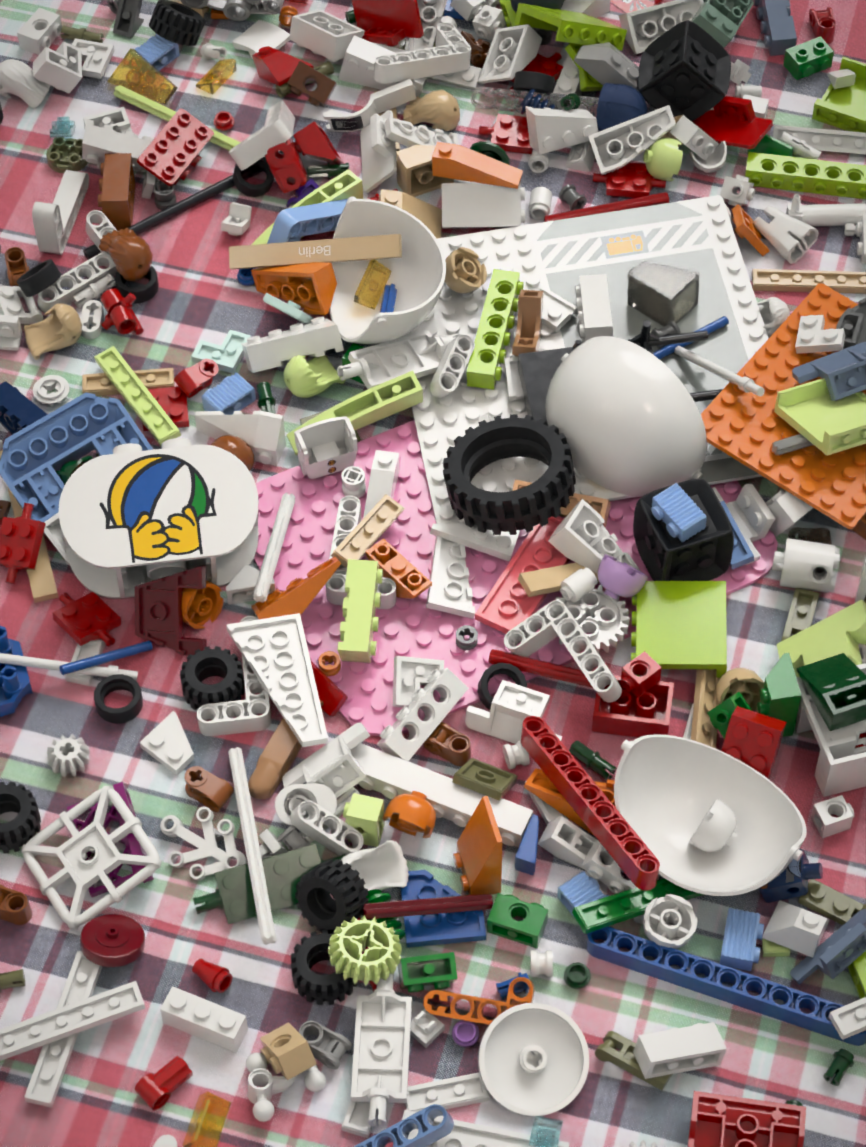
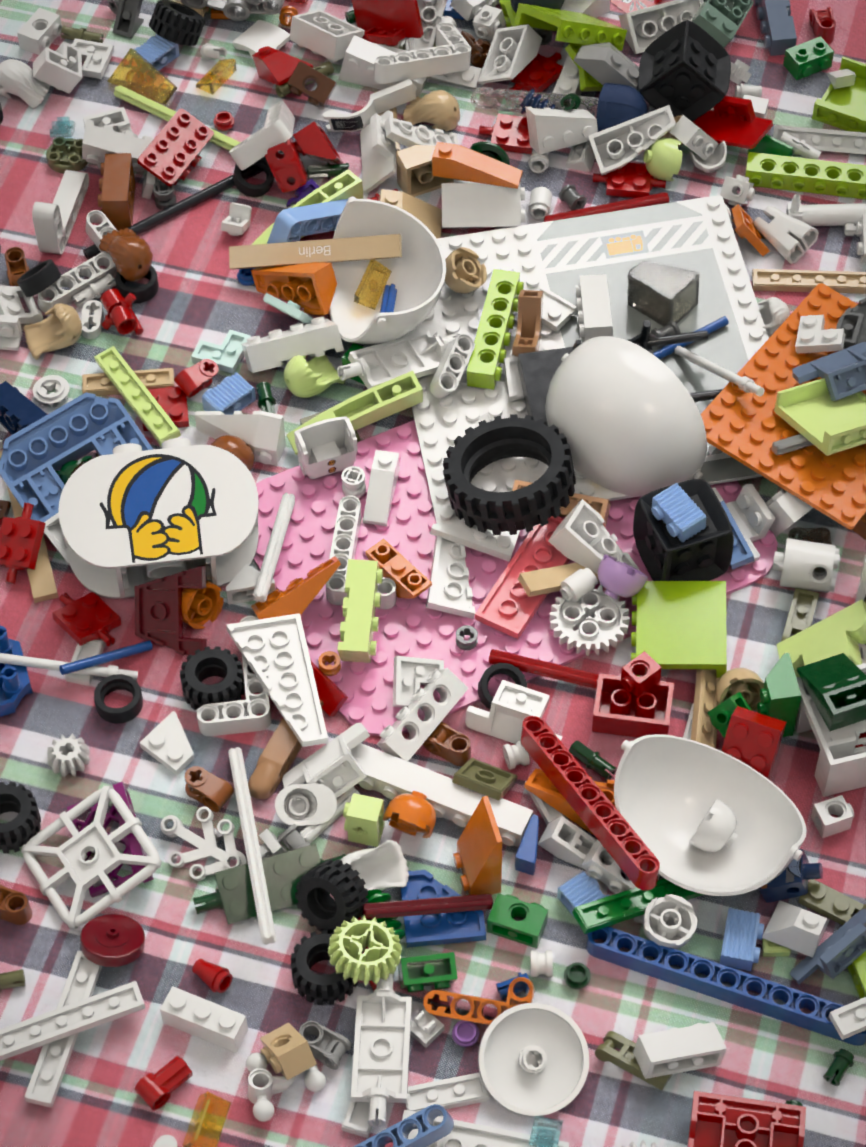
(314, 828): white beam -> none
(368, 530): tan tile -> none
(533, 80): black tyre -> none
(553, 627): white beam -> none

